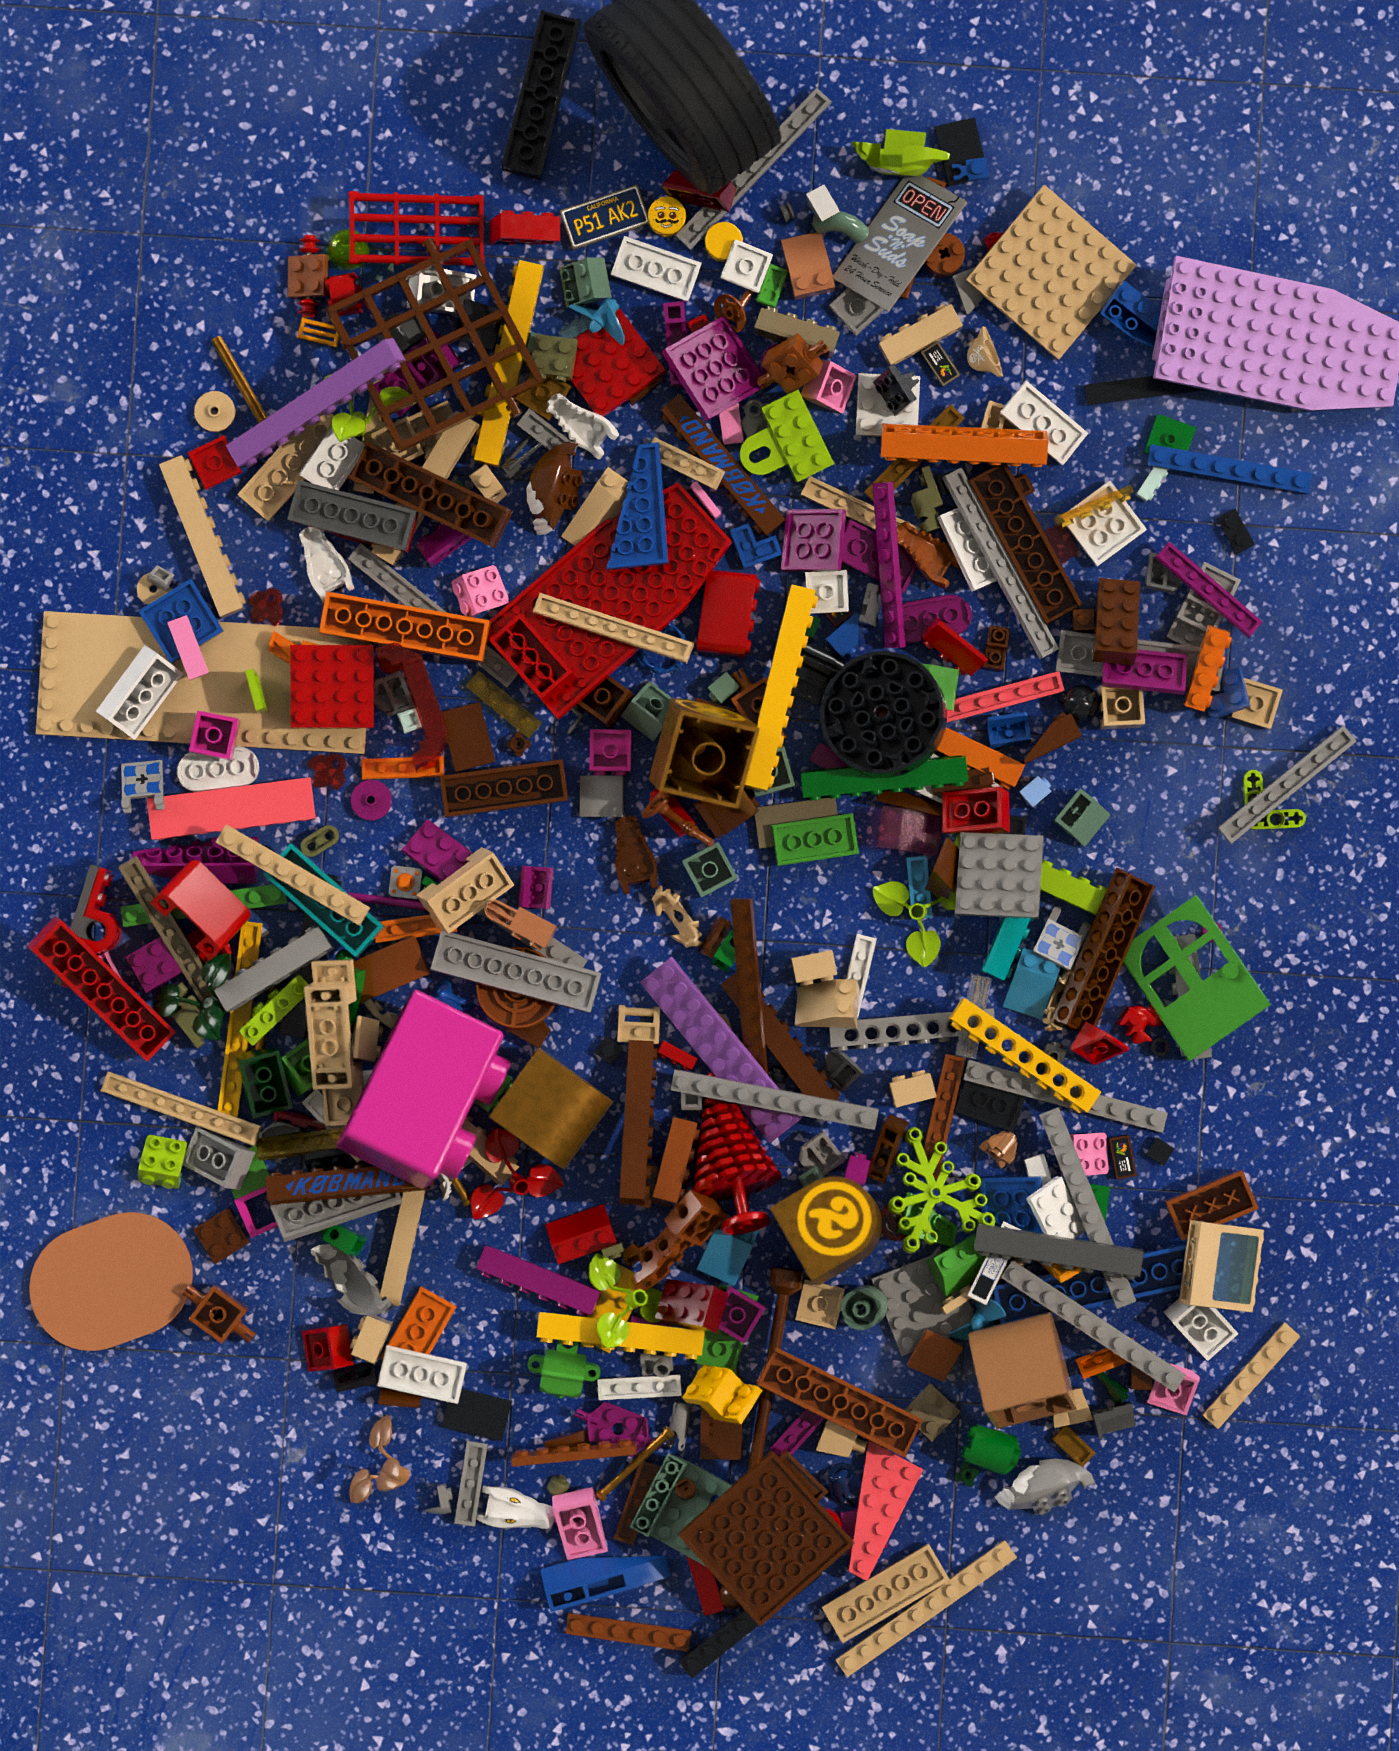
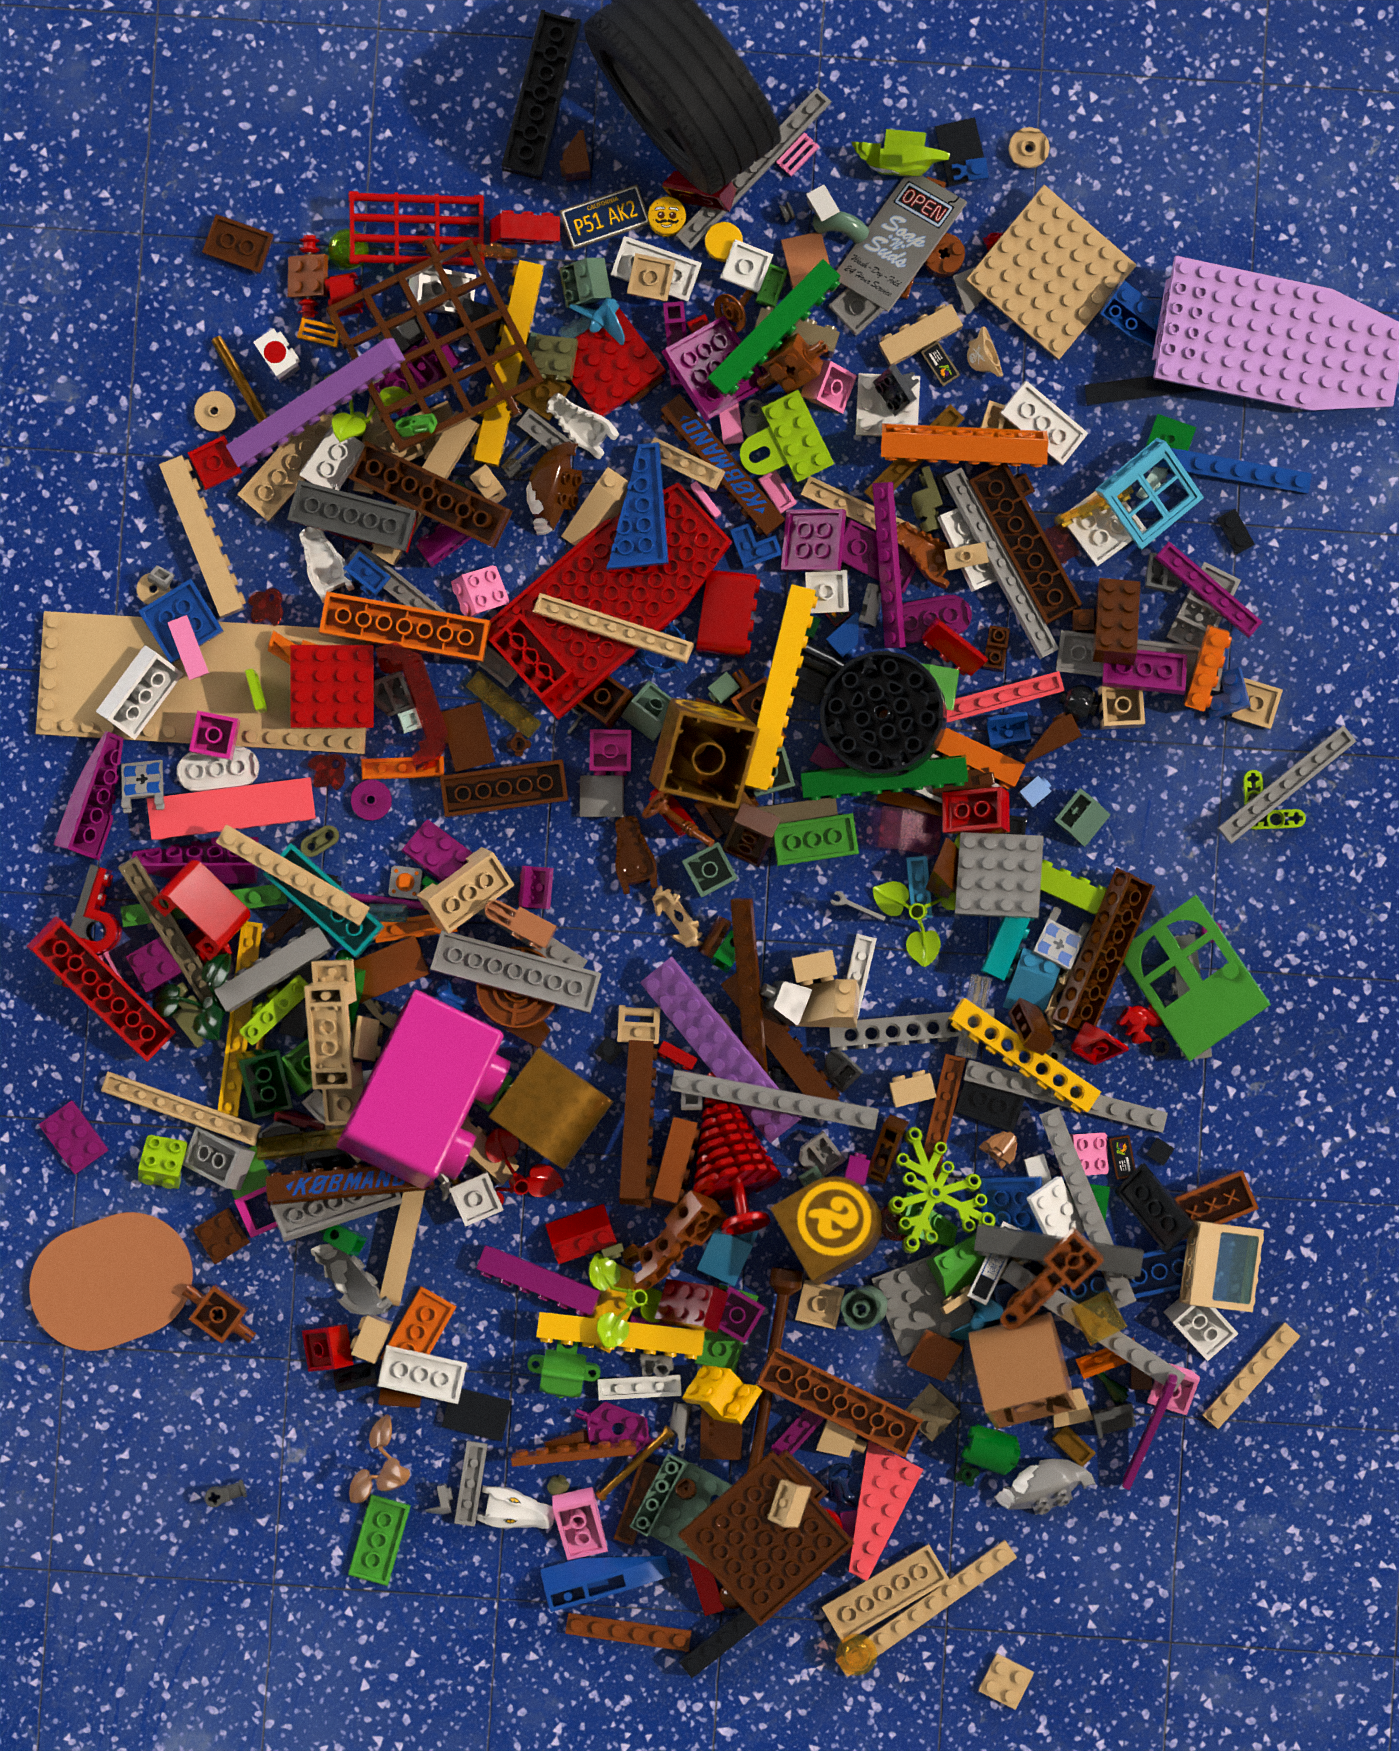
(73, 1137): none -> magenta plate
(90, 805): none -> magenta wedge
(226, 1493): none -> dark grey connector
(238, 243): none -> reddish brown plate
(275, 352): none -> white brick
(284, 924): none -> reddish brown piece
(366, 573): none -> blue bracket
(379, 1539): none -> bright green tile
(389, 912): none -> clear light blue piece
(416, 424): none -> bright green piece
(476, 1198): none -> white plate
(496, 251): none -> clear orange plate
(575, 160): none -> reddish brown slope
(651, 277): none -> tan plate
(751, 834): none -> reddish brown slope
(774, 328): none -> green brick
(777, 491): none -> bright pink tile
(786, 1001): none -> torso
(789, 1504): none -> tan panel
(809, 141): none -> bright pink tile
(843, 901): none -> light grey flag
(856, 1654): none -> clear yellow piece
(966, 556): none -> tan plate
(1006, 1681): none -> tan plate
(1028, 137): none -> tan plate
(1031, 1026): none -> reddish brown brick
(1068, 1262): none -> dark orange brick
(1099, 1317): none -> clear yellow tile
(1133, 471): none -> medium azure window
(1149, 1431): none -> magenta tile
(1155, 1208): none -> black tile

